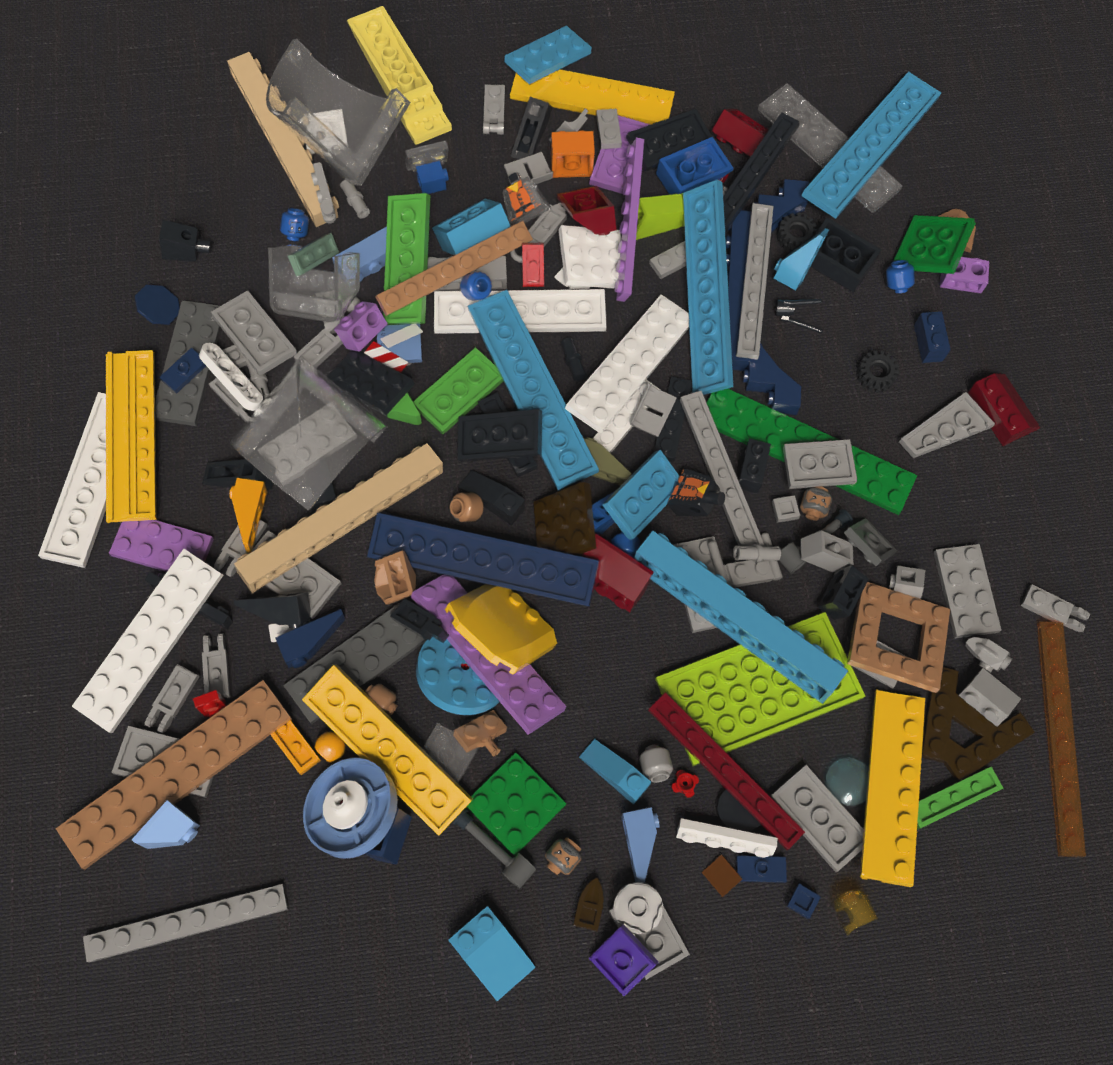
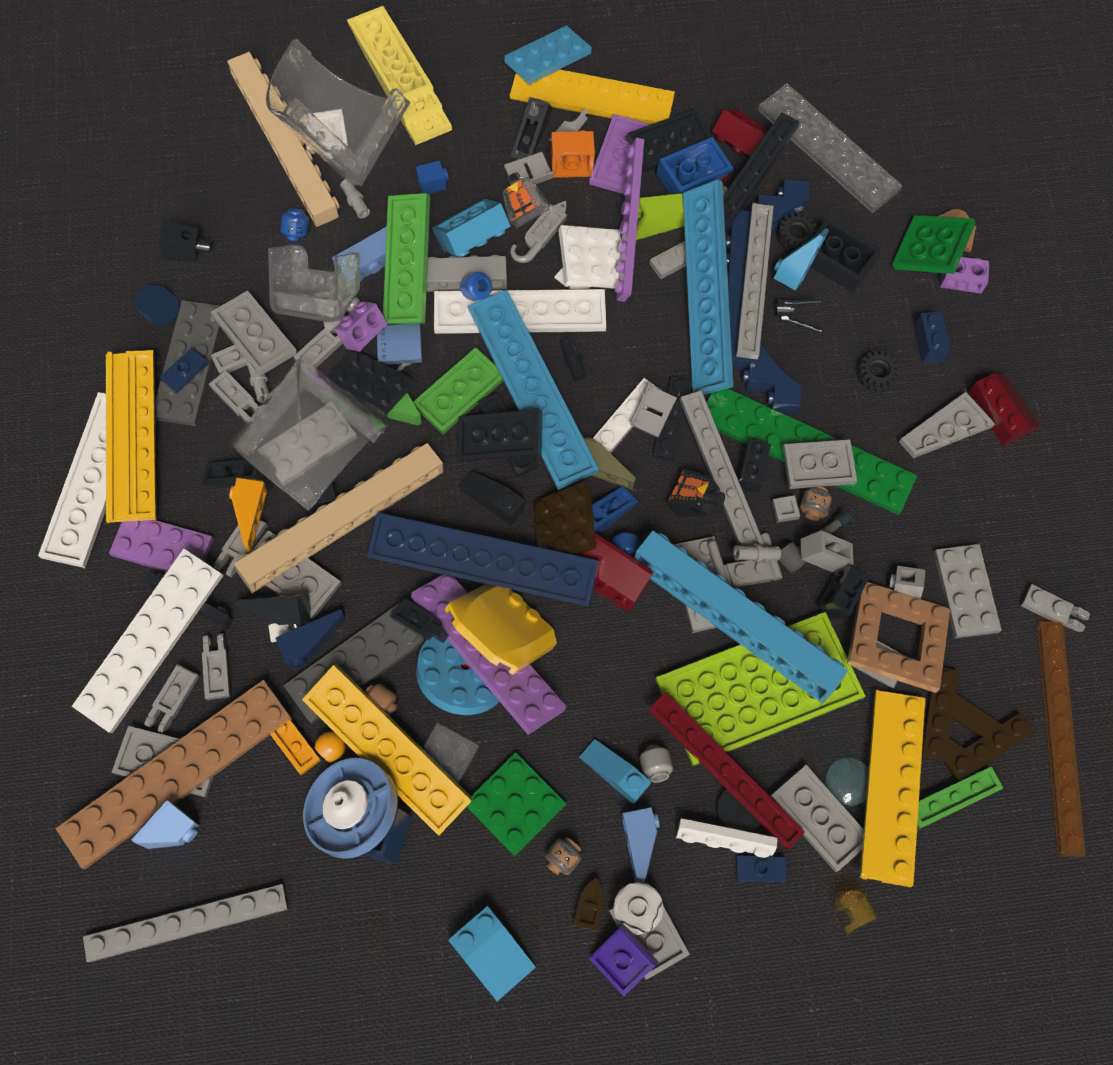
(210, 703): red plate -> none
(247, 395): white beam -> none
(313, 254): sand green tile -> none
(323, 194): light grey hinge -> none
(385, 357): sticker -> none
(394, 577): medium nougat slope -> none
(401, 335): white sticker -> none
(426, 154): clear plate -> none
(453, 268): medium nougat plate -> none
(466, 507): medium nougat head -> none
(481, 733): medium nougat plate -> none
(494, 109): light grey plate -> none
(517, 869): dark grey piece -> none
(533, 264): plate -> none
(590, 209): dark red slope -> none
(608, 128): light grey plate -> none
(629, 364): white plate -> none
(642, 495): dark azure plate -> none
(691, 781): red plate -> none
(722, 875): reddish brown sticker -> none
(803, 901): dark blue plate -> none
(870, 542): dark grey plate -> none
(871, 145): dark azure plate -> none
(900, 276): blue head -> none
(989, 654): light grey hand -> none
(990, 697): light grey brick -> none

